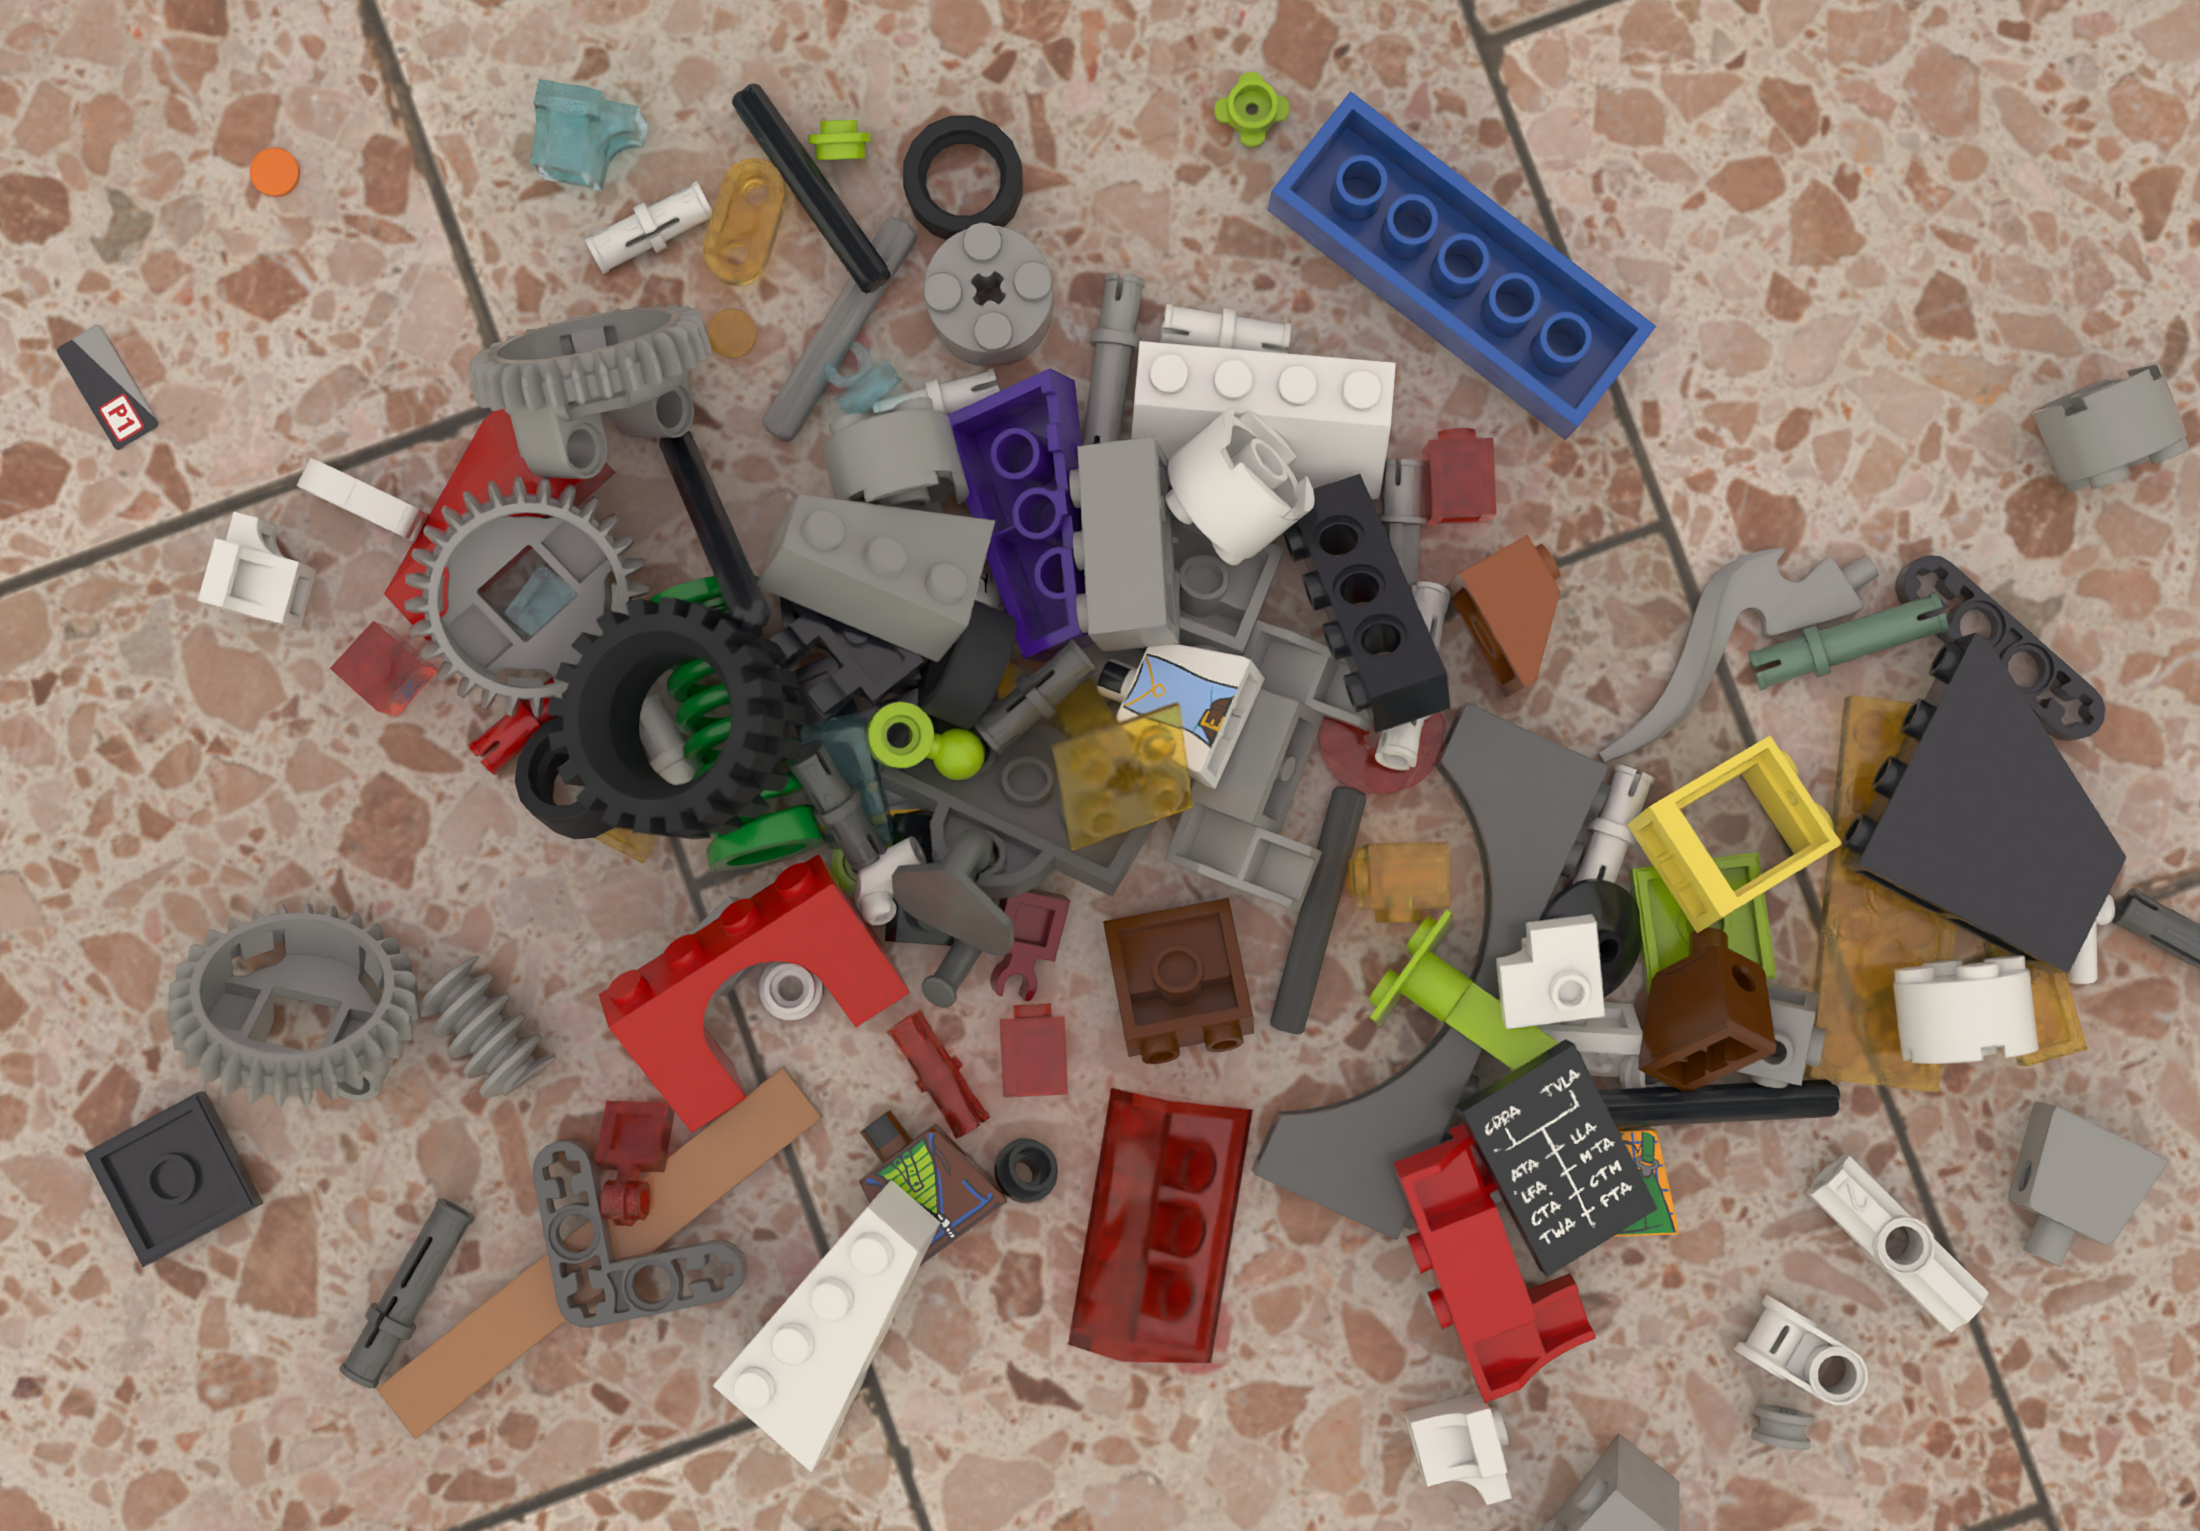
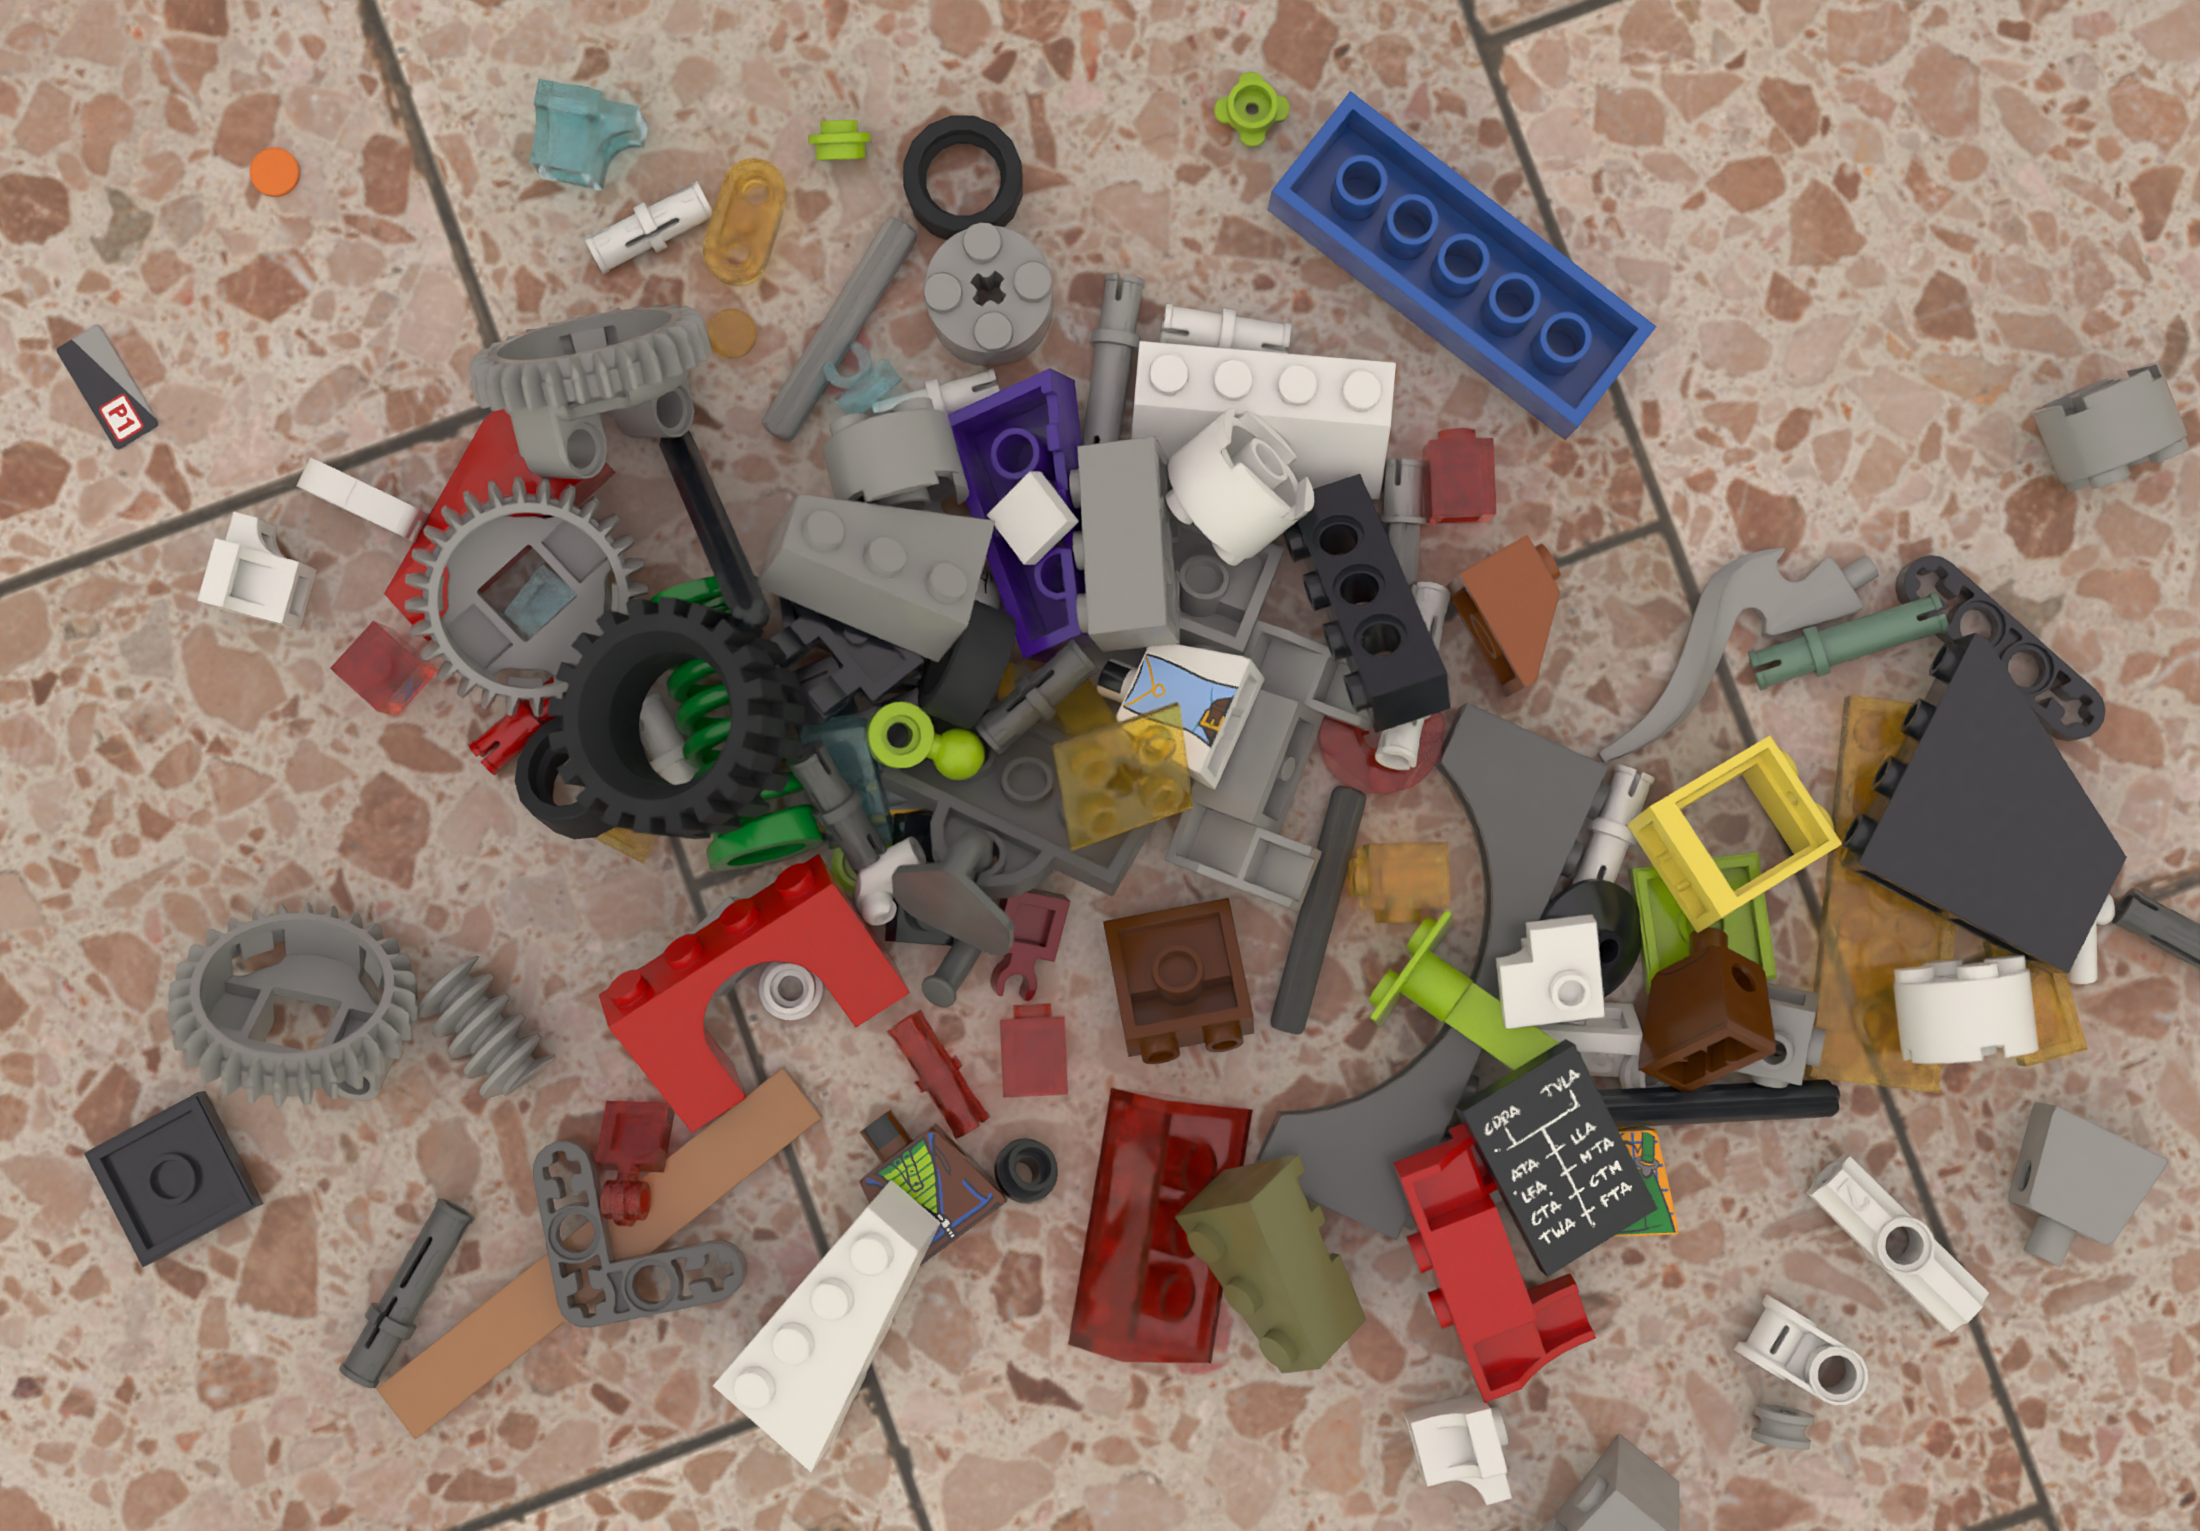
(811, 188): black axle -> none
(1032, 518): none -> white tile
(1274, 1263): none -> olive wedge

